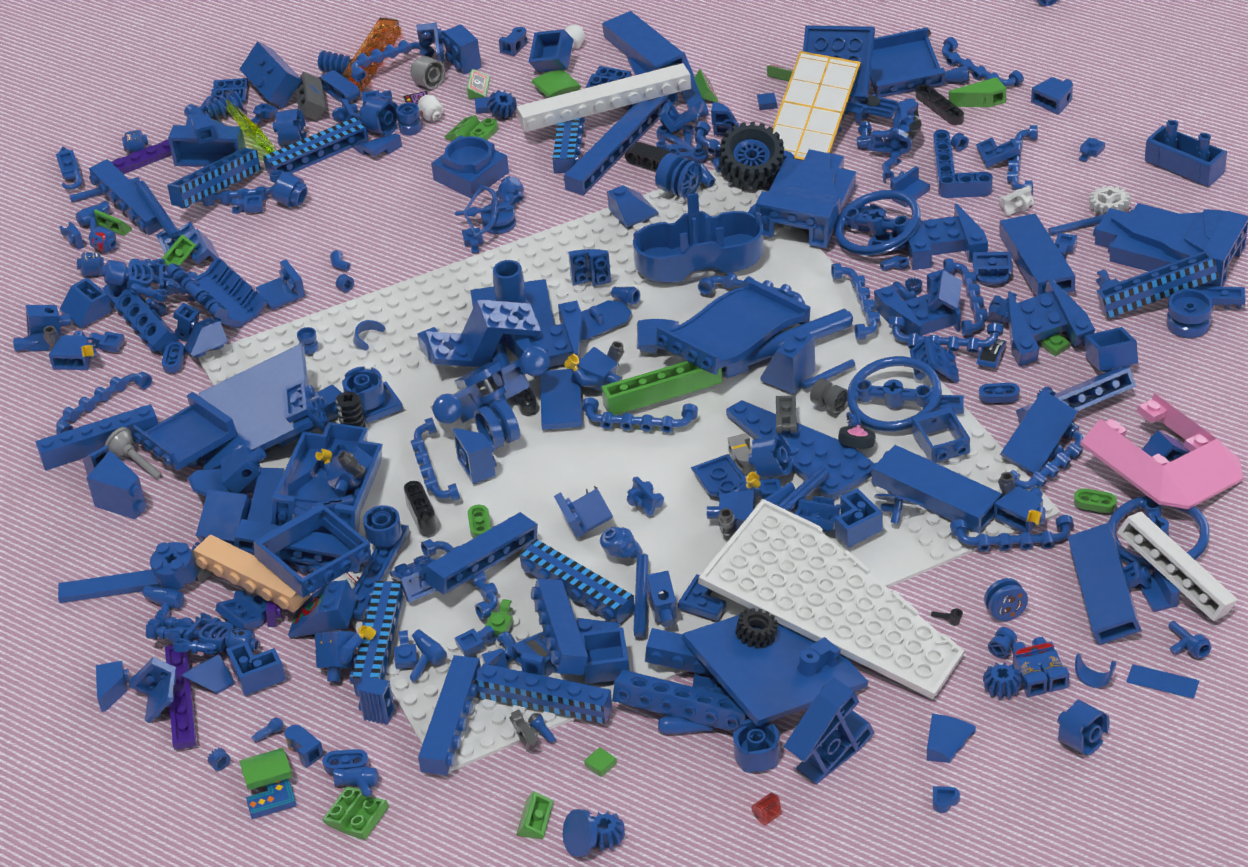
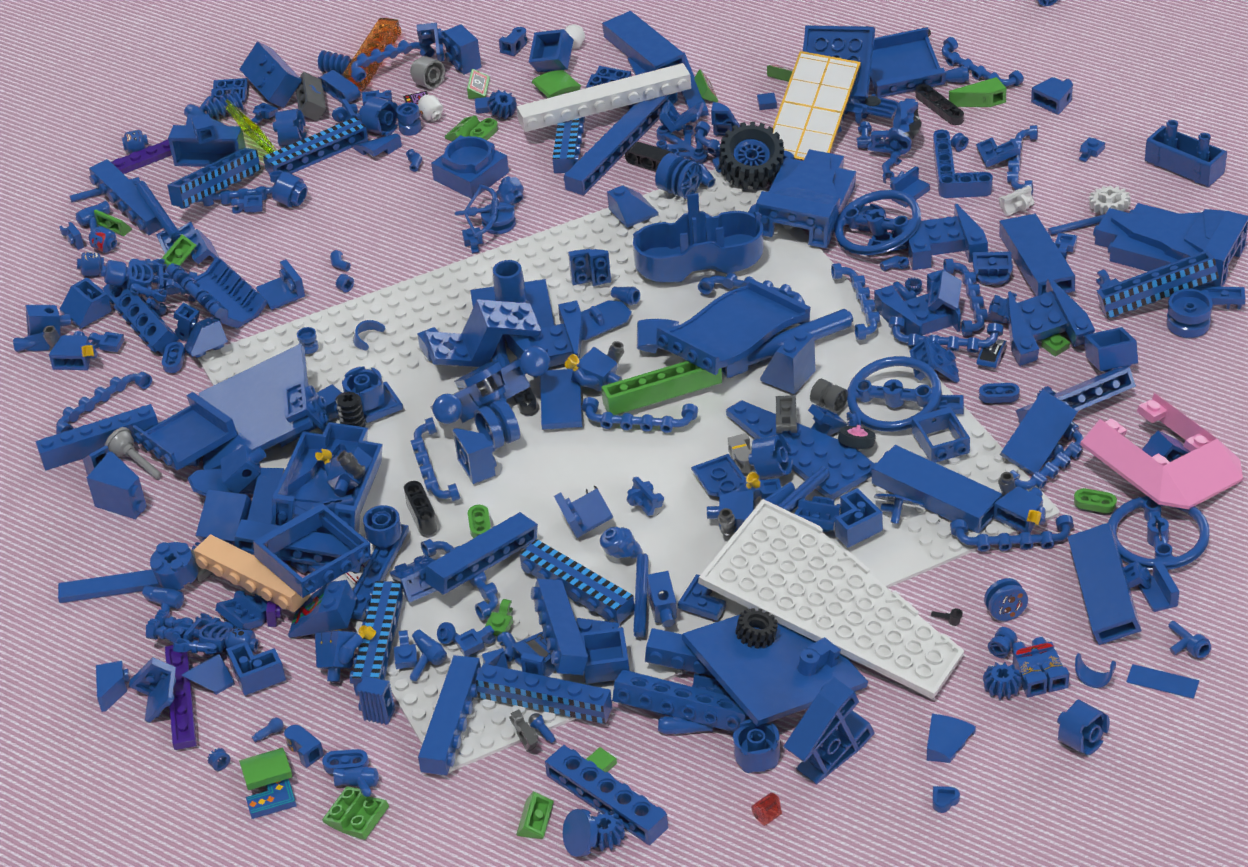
(69, 168): blue plate -> none
(415, 159): none -> blue arm
(446, 633): none -> blue plate
(606, 794): none -> blue brick
(825, 420): none -> blue slope
(829, 373): blue bar -> none
(1177, 566): white brick -> none

